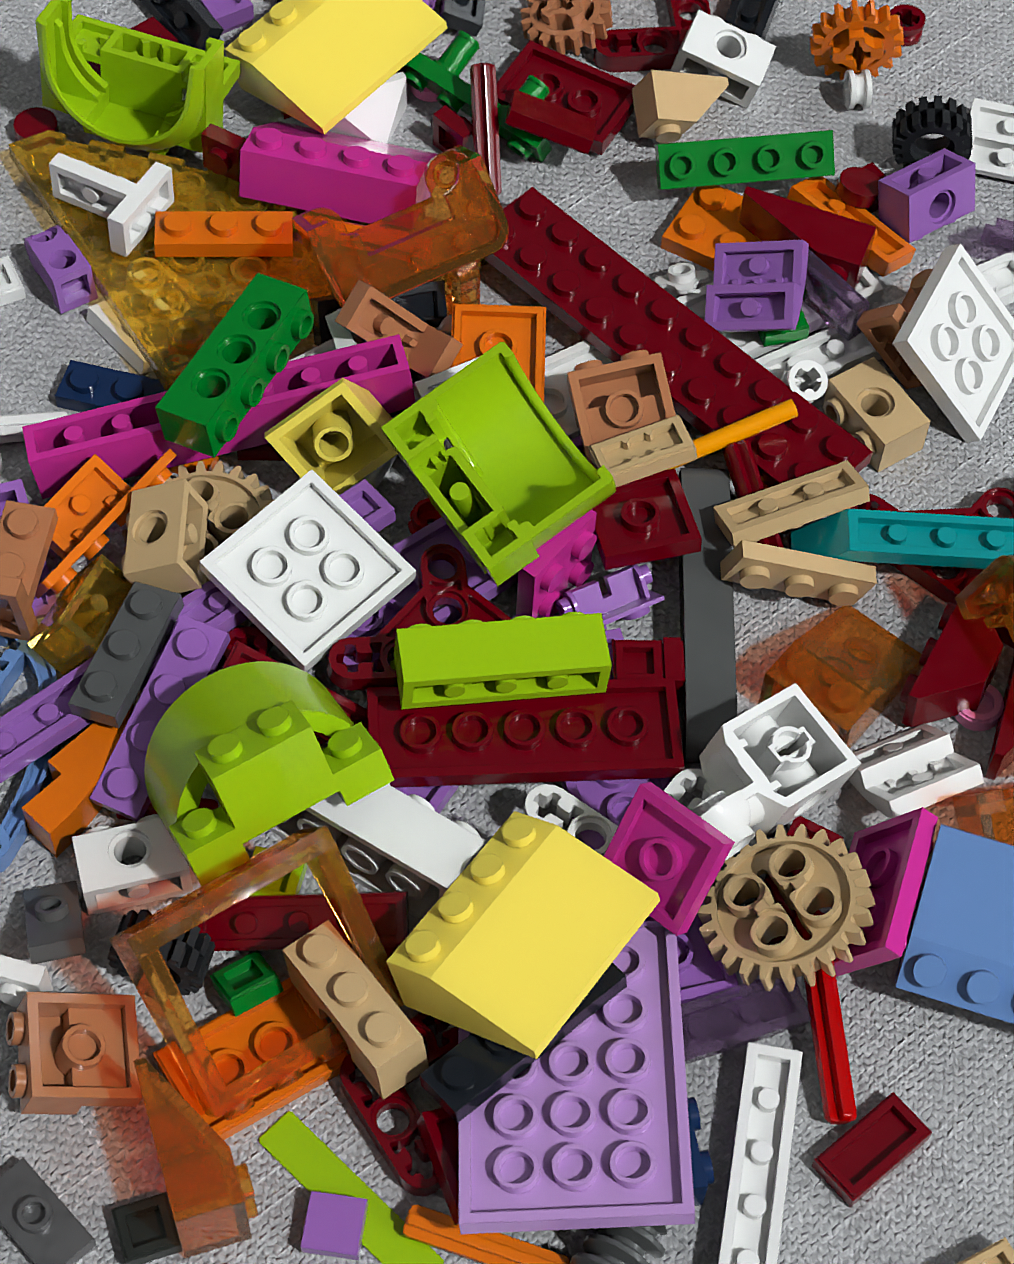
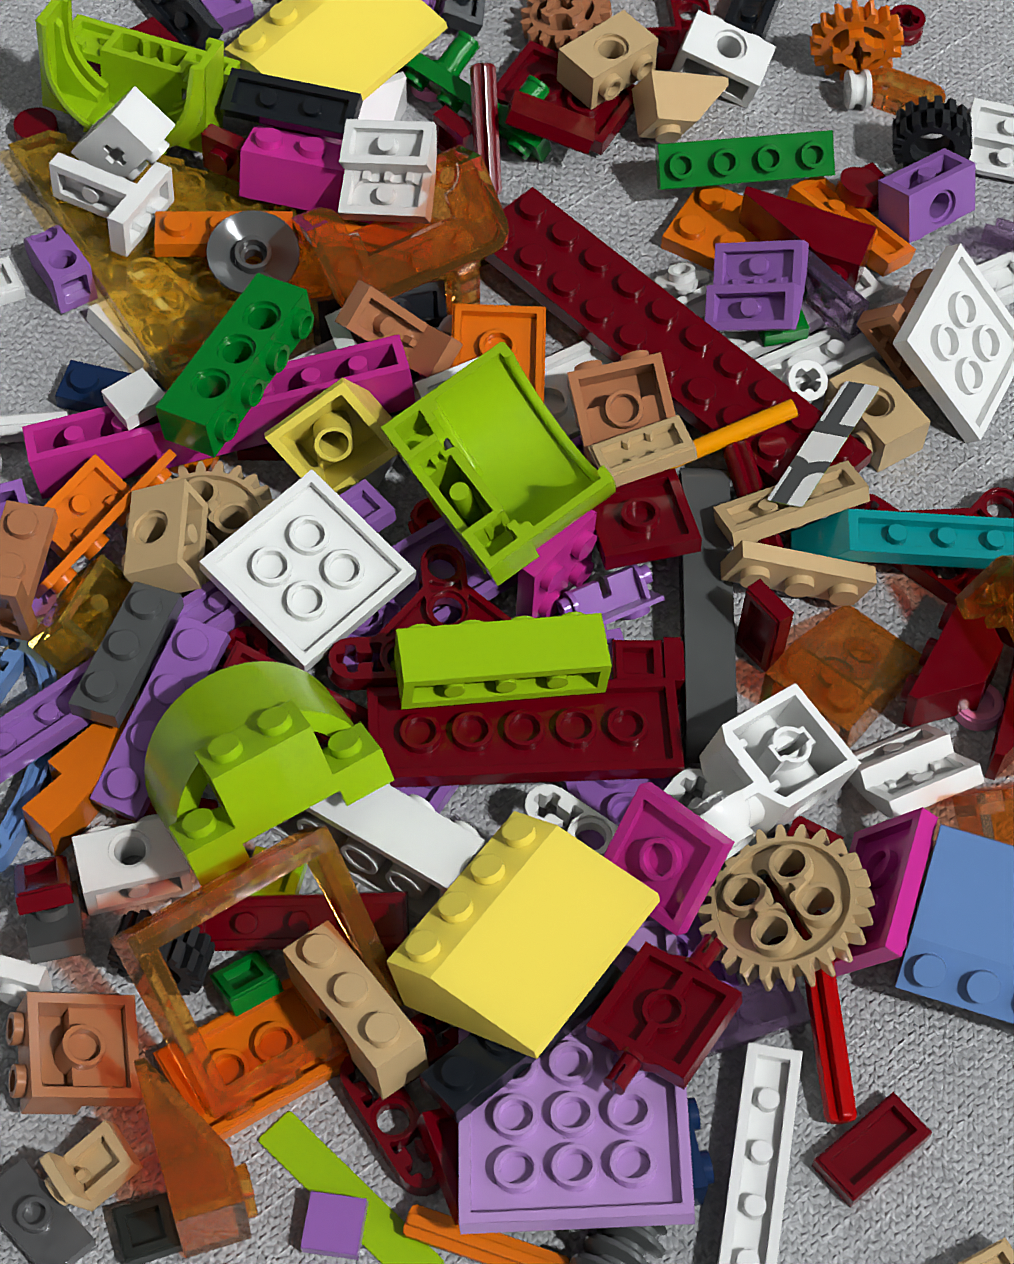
(42, 885): none -> dark red tile
(91, 1168): none -> tan bracket
(126, 137): none -> white brick
(133, 398): none -> white tile
(251, 235): none -> dark grey dish
(289, 103): none -> black plate
(388, 170): none -> white slope
(607, 59): none -> tan brick
(664, 1014): none -> dark red plate
(763, 625): none -> dark red tile
(823, 444): none -> sticker
(900, 89): none -> clear orange beam

